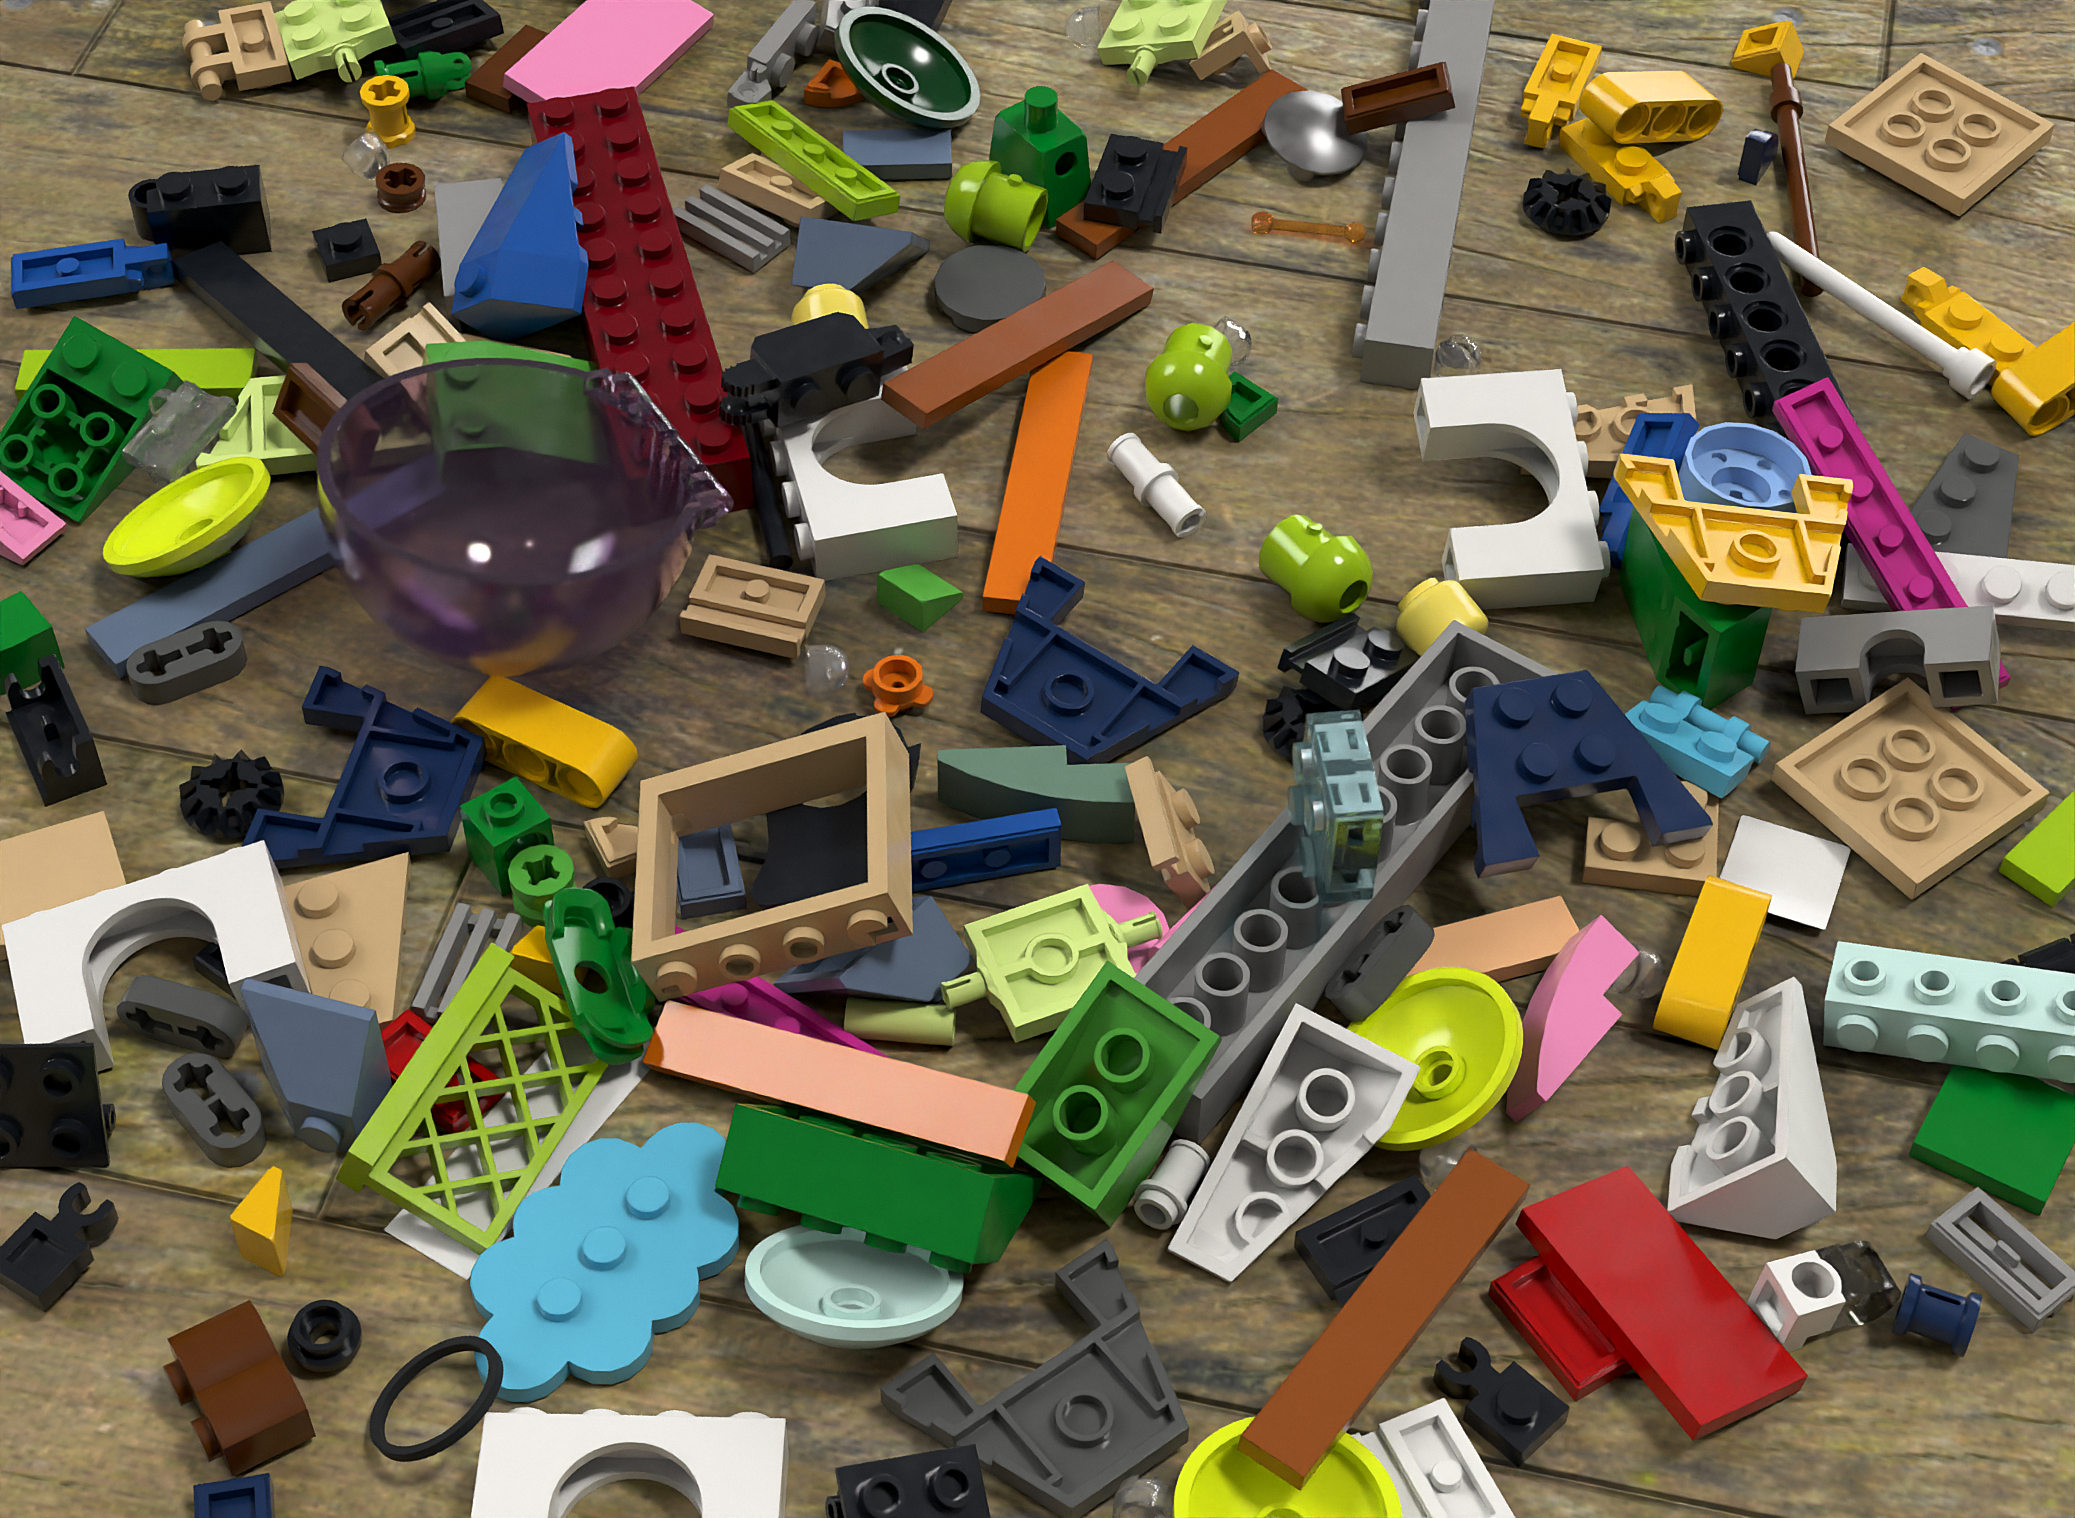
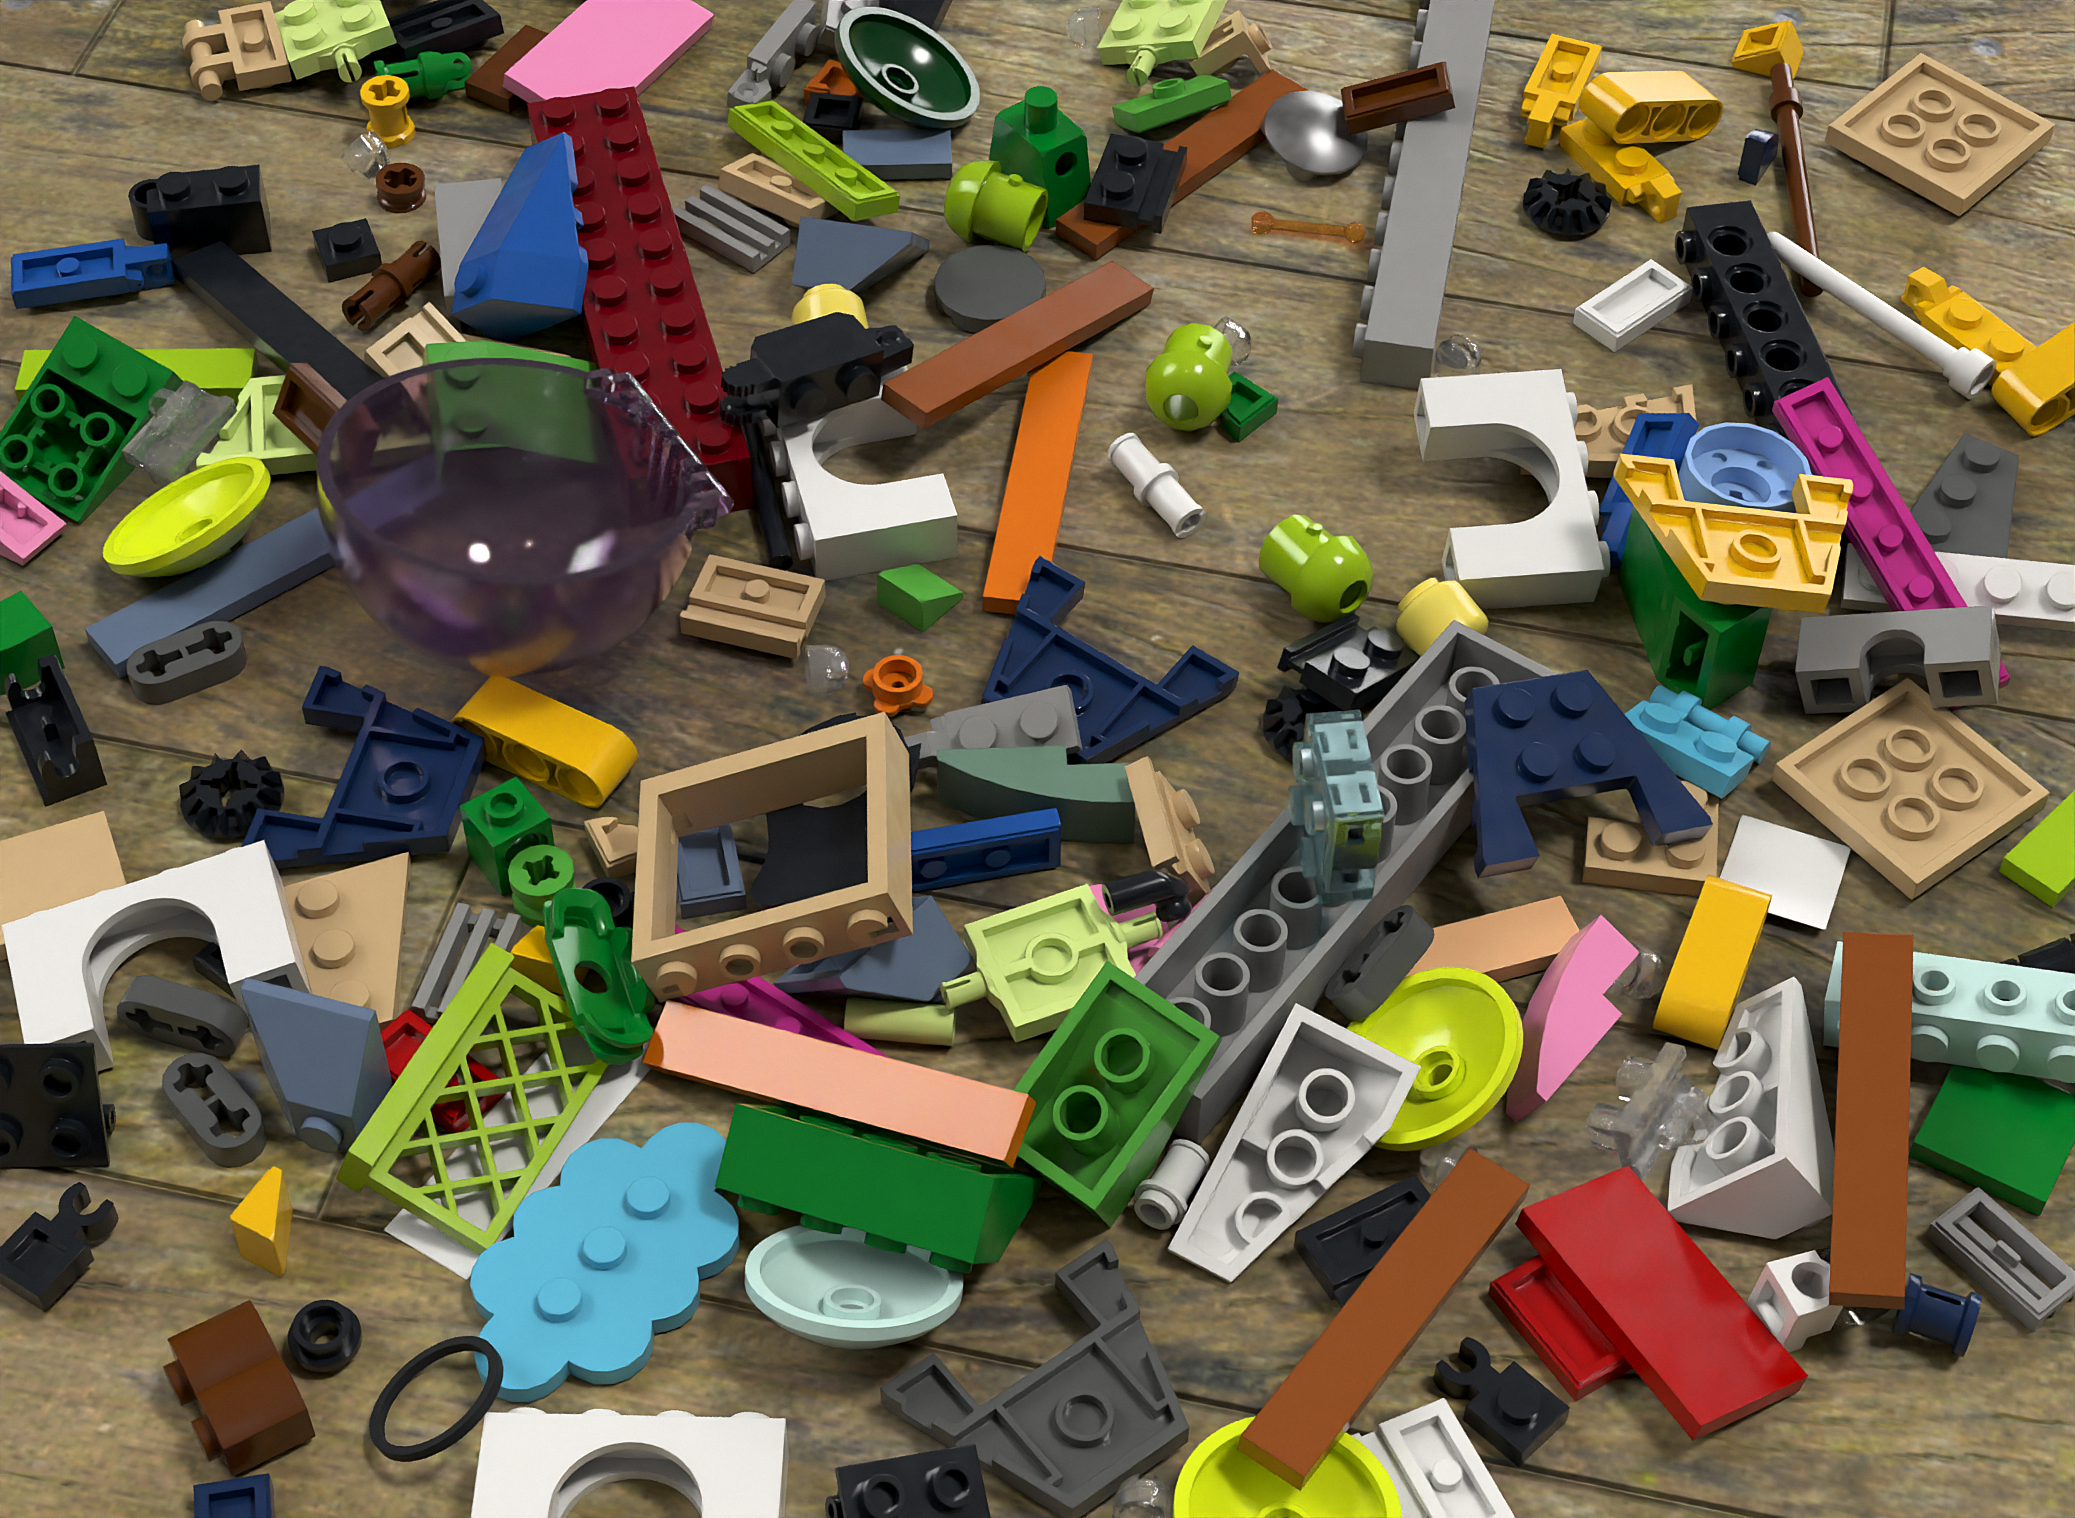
(833, 114): none -> black tile
(1018, 721): none -> light grey hinge
(1149, 888): none -> black arm
(1172, 101): none -> bright green plate
(1632, 305): none -> white tile
(1659, 1111): none -> clear hips
(1872, 1122): none -> dark orange tile

